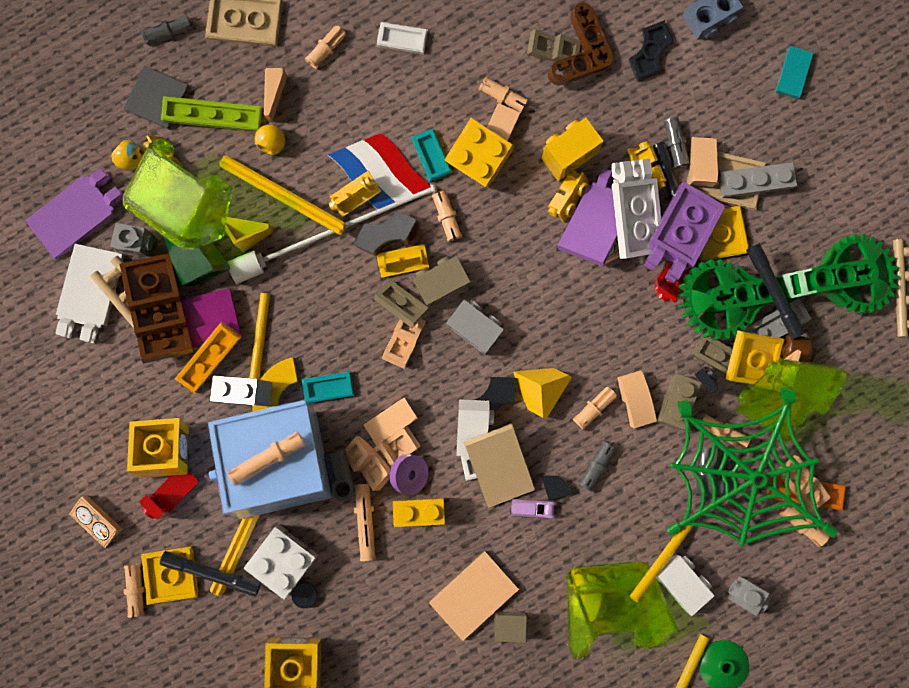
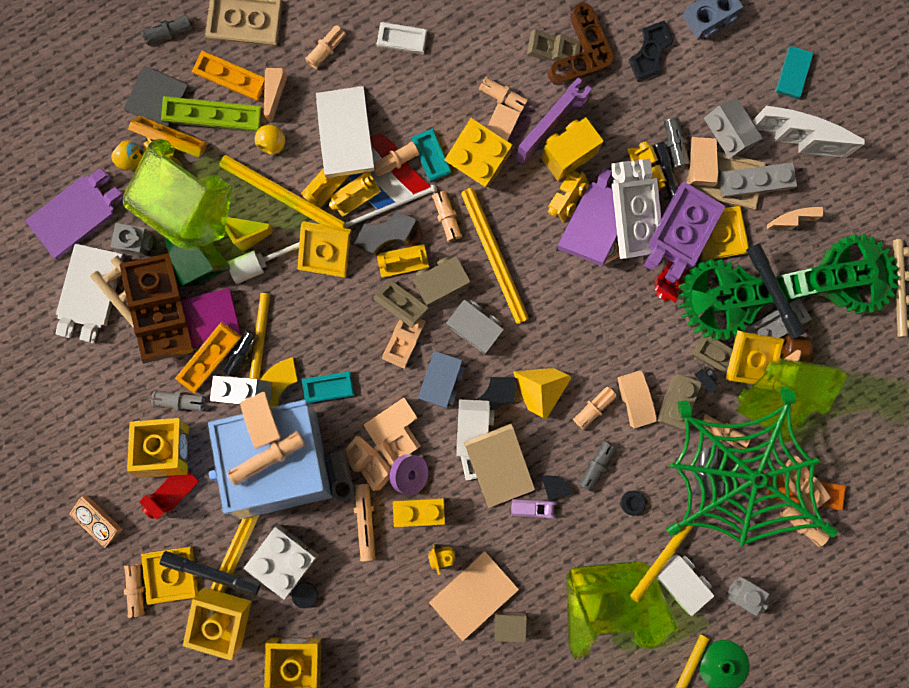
(176, 138): none -> light orange tile
(177, 401): none -> light grey pin
(217, 623): none -> yellow brick
(229, 75): none -> light orange tile
(240, 353): none -> black axle
(260, 420): none -> light nougat slope
(322, 188): none -> yellow hinge
(324, 249): none -> yellow tile
(344, 132): none -> white slope
(395, 159): none -> light nougat axle
(440, 380): none -> sand blue brick
(441, 557): none -> yellow hinge
(494, 255): none -> yellow axle
(552, 119): none -> medium lavender tile
(633, 503): none -> black tile
(733, 128): none -> light grey brick
(790, 220): none -> light nougat slope
(810, 132): none -> white slope

